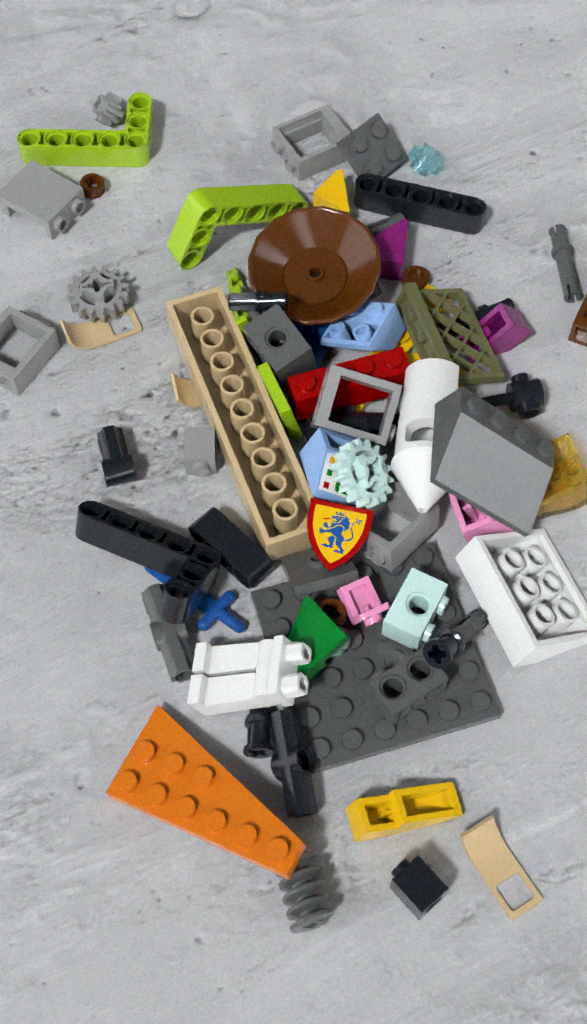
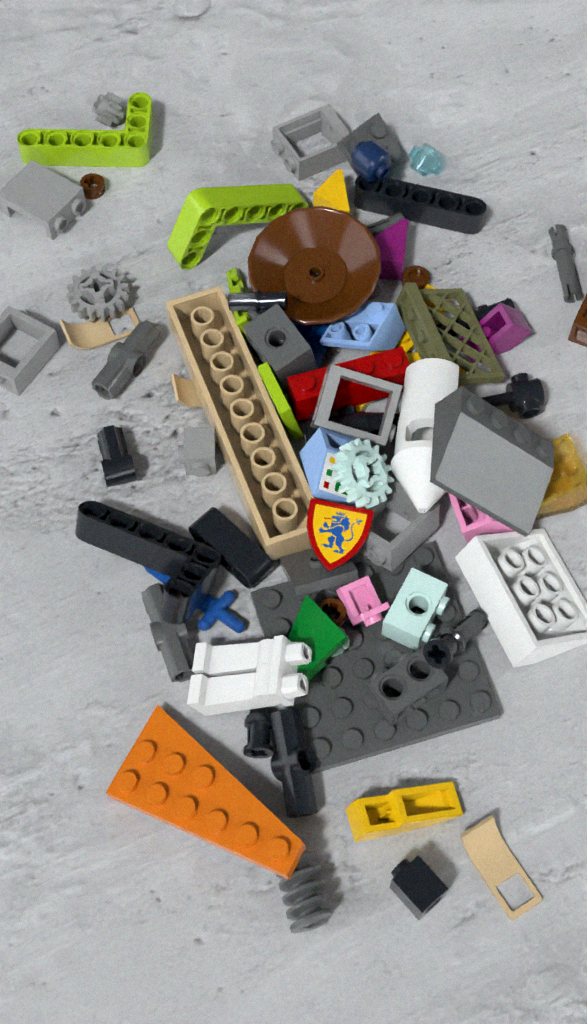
(126, 360): none -> dark grey piece
(371, 161): none -> dark blue head

